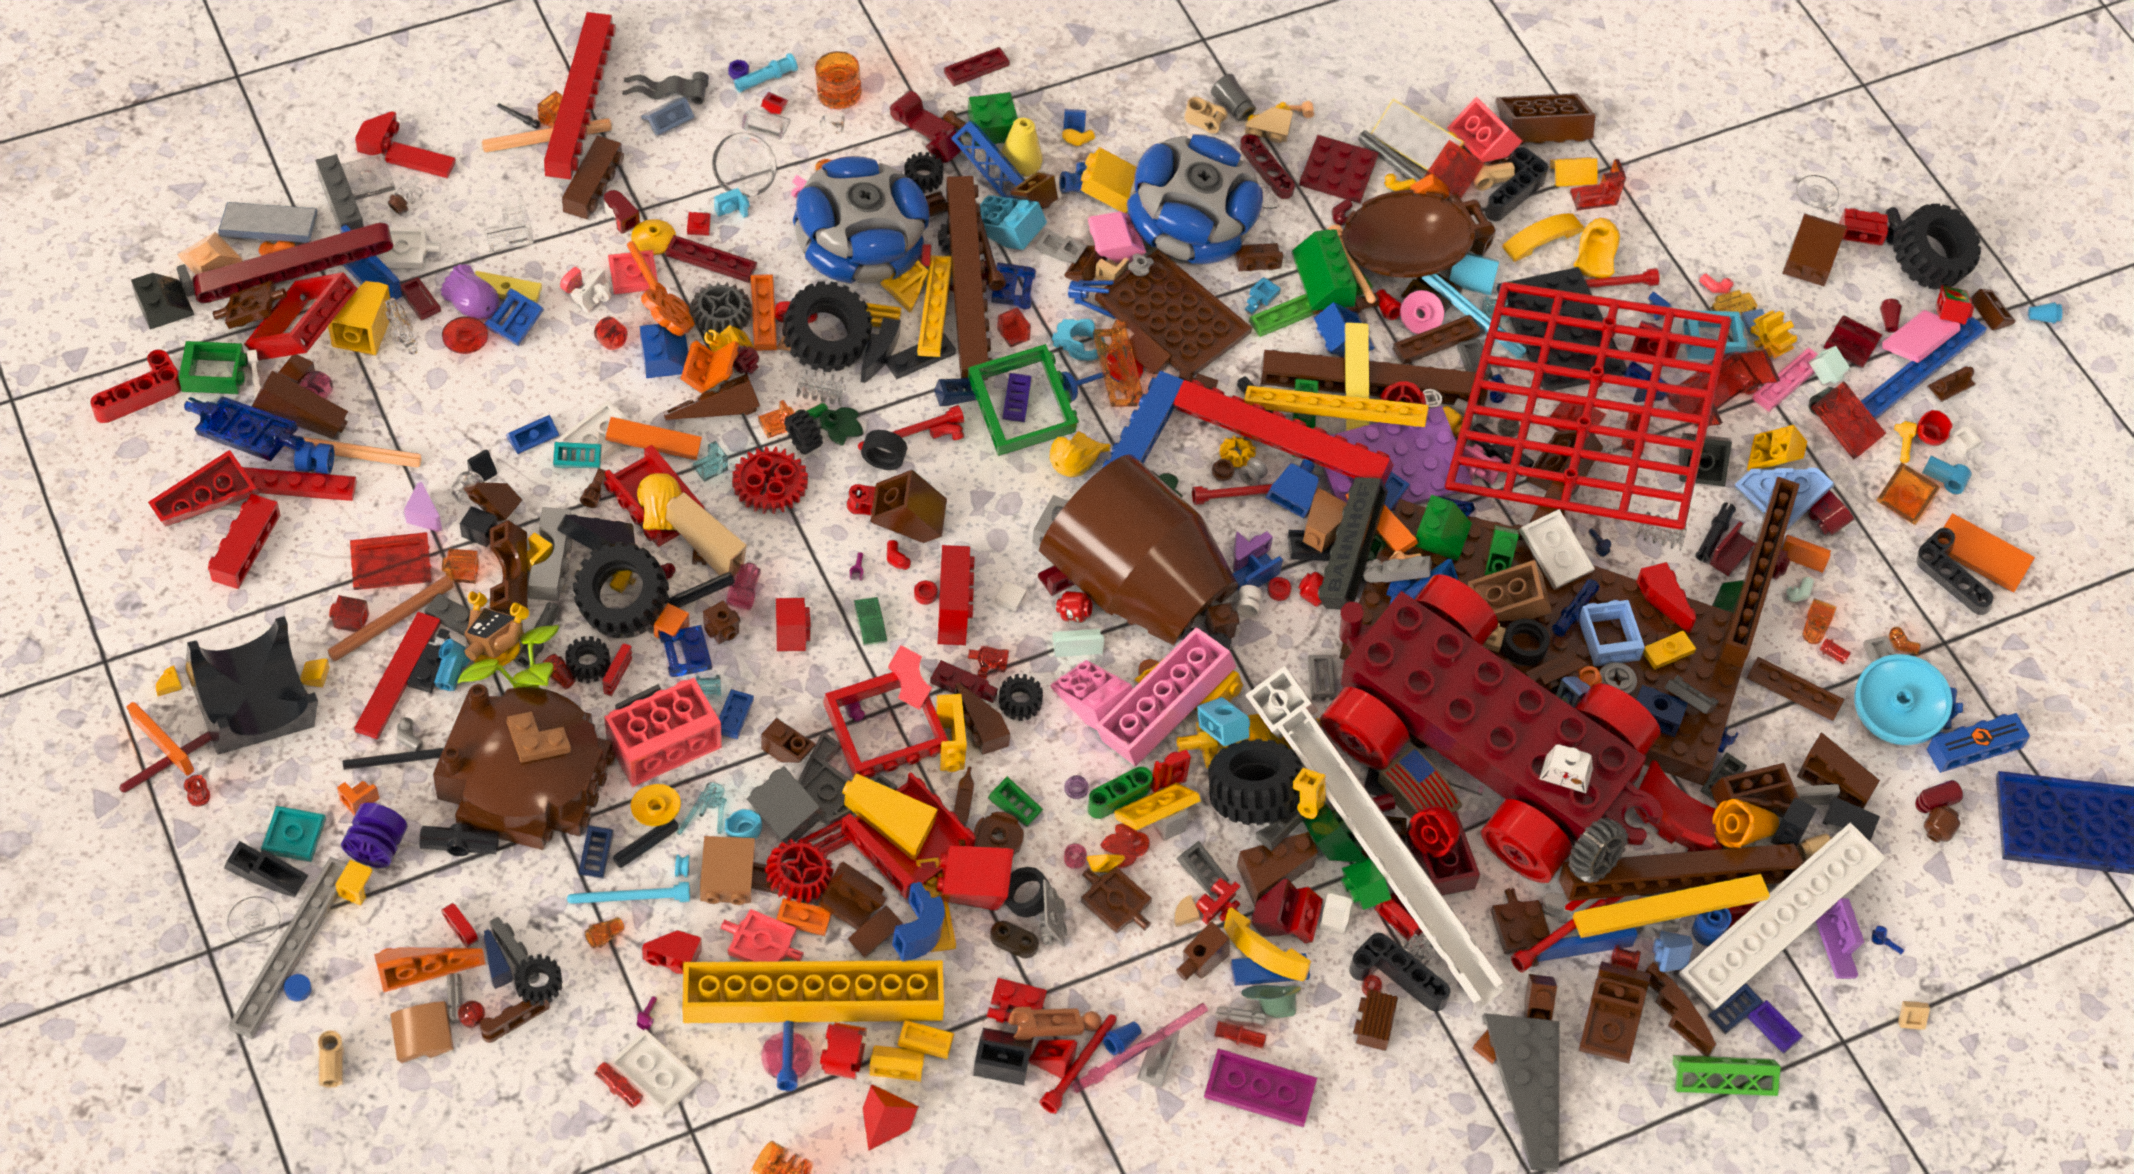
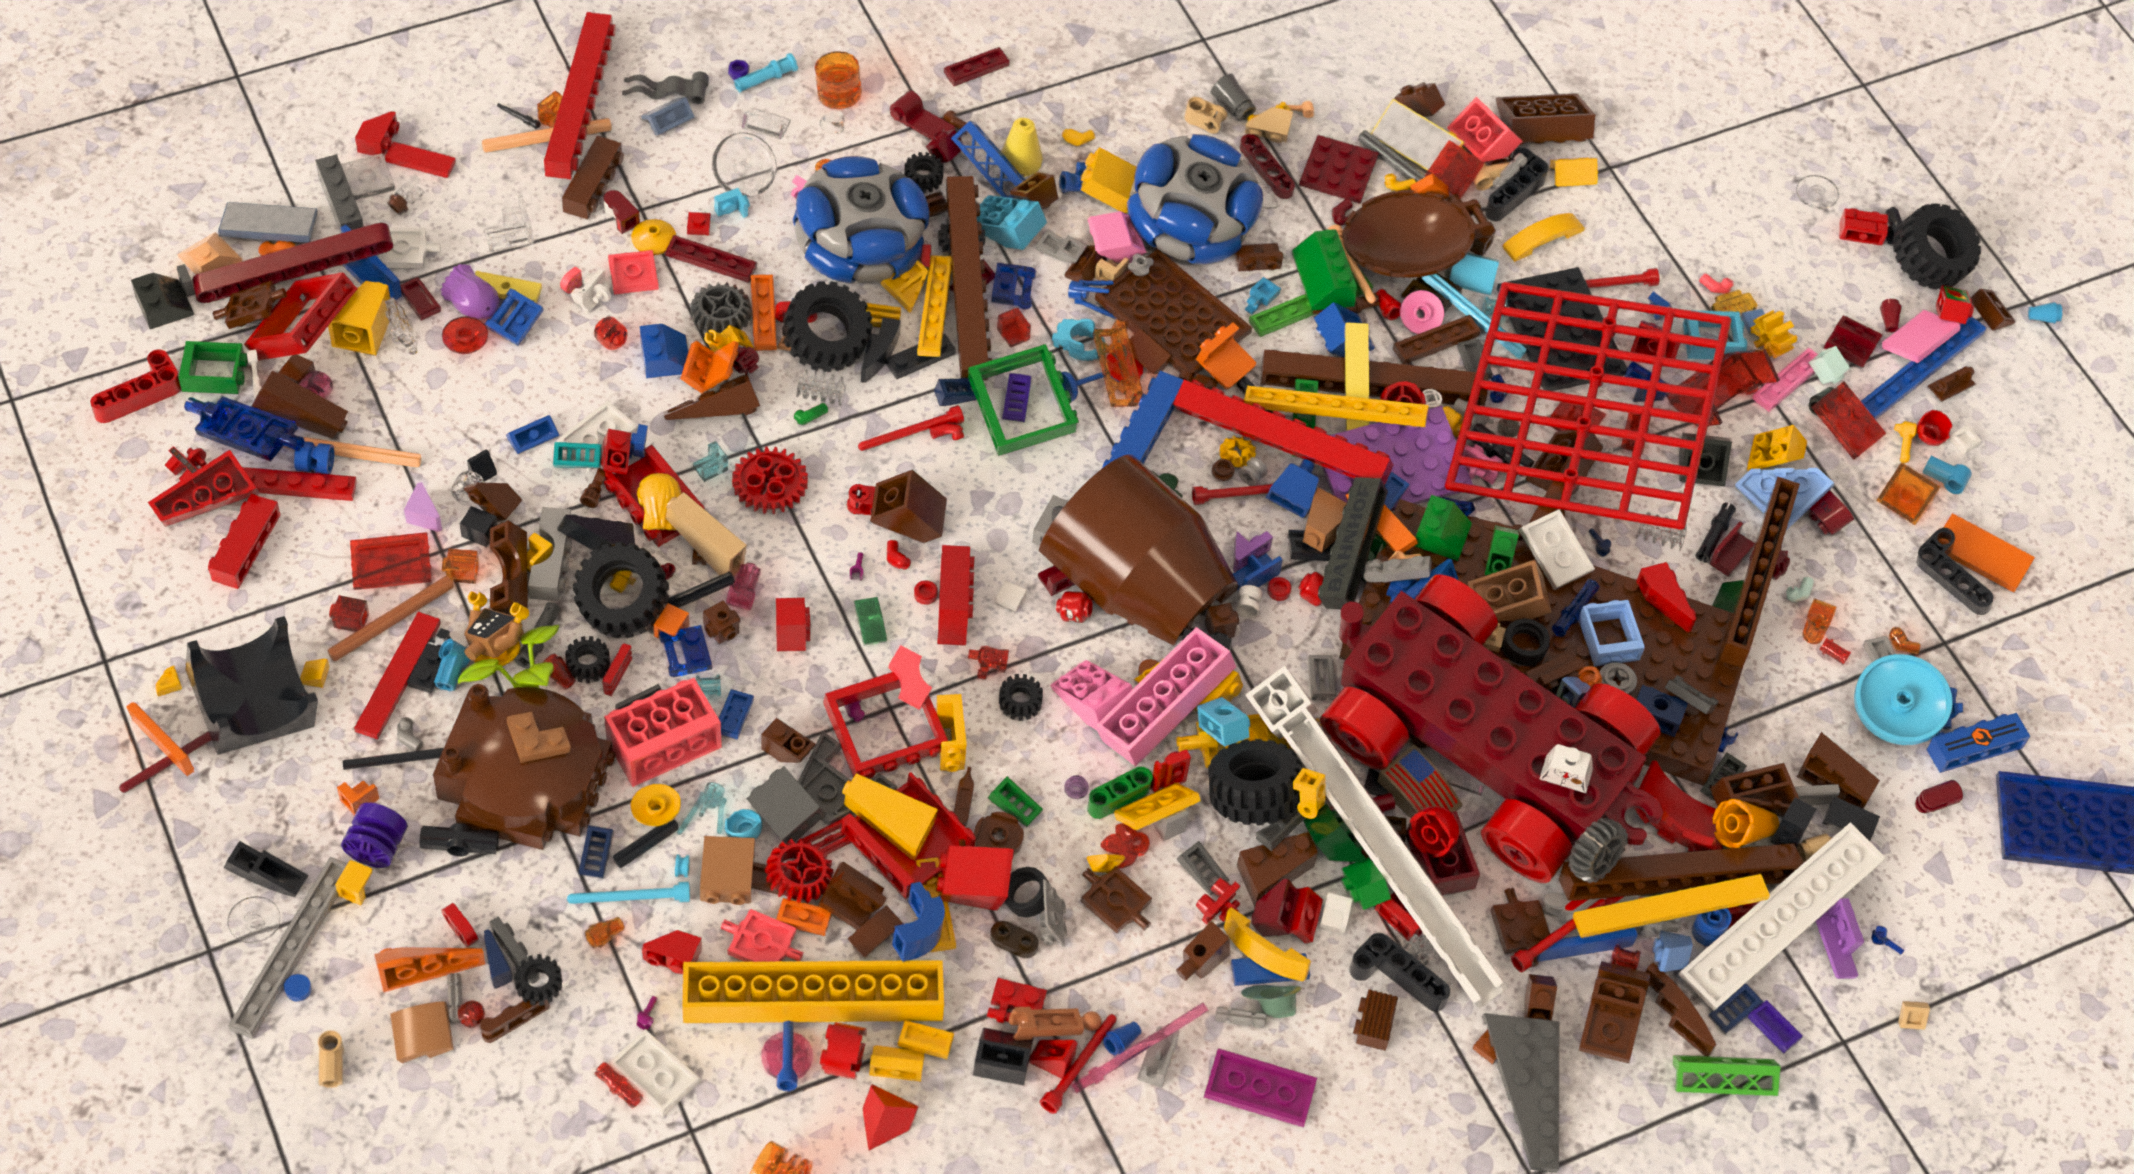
(179, 461): none -> red hips
(201, 792): clear red bush -> none
(293, 833): teal tile -> none
(450, 613): dark grey plate -> none
(616, 451): none -> red slope
(638, 442): none -> blue plate
(662, 439): orange tile -> none
(665, 308): orange piece -> none
(773, 422): clear orange bracket -> none
(774, 103): red plate -> none
(803, 431): black tyre -> none
(843, 424): dark green plate -> none
(886, 440): black tyre -> none
(948, 675): dark red hinge -> none
(985, 723): reddish brown slope -> none
(993, 115): green brick -> none
(995, 279): reddish brown piece -> none
(1070, 851): clear pink bush -> none
(1074, 119): blue tile -> none
(1076, 455): yellow piece -> none
(1078, 642): light aqua panel -> none
(1186, 912): tan tile -> none
(1225, 357): none -> orange bracket
(1239, 1034): clear red axle -> none
(1366, 982): clear red hinge -> none
(1422, 98): none -> reddish brown slope
(1510, 170): none -> light grey axle
(1598, 249): yellow piece -> none
(1601, 195): clear red panel -> none
(1669, 650): yellow plate -> none
(1795, 688): reddish brown plate -> none
(1806, 553): orange panel -> none
(1814, 249): reddish brown slope -> none
(1942, 824): reddish brown head -> none

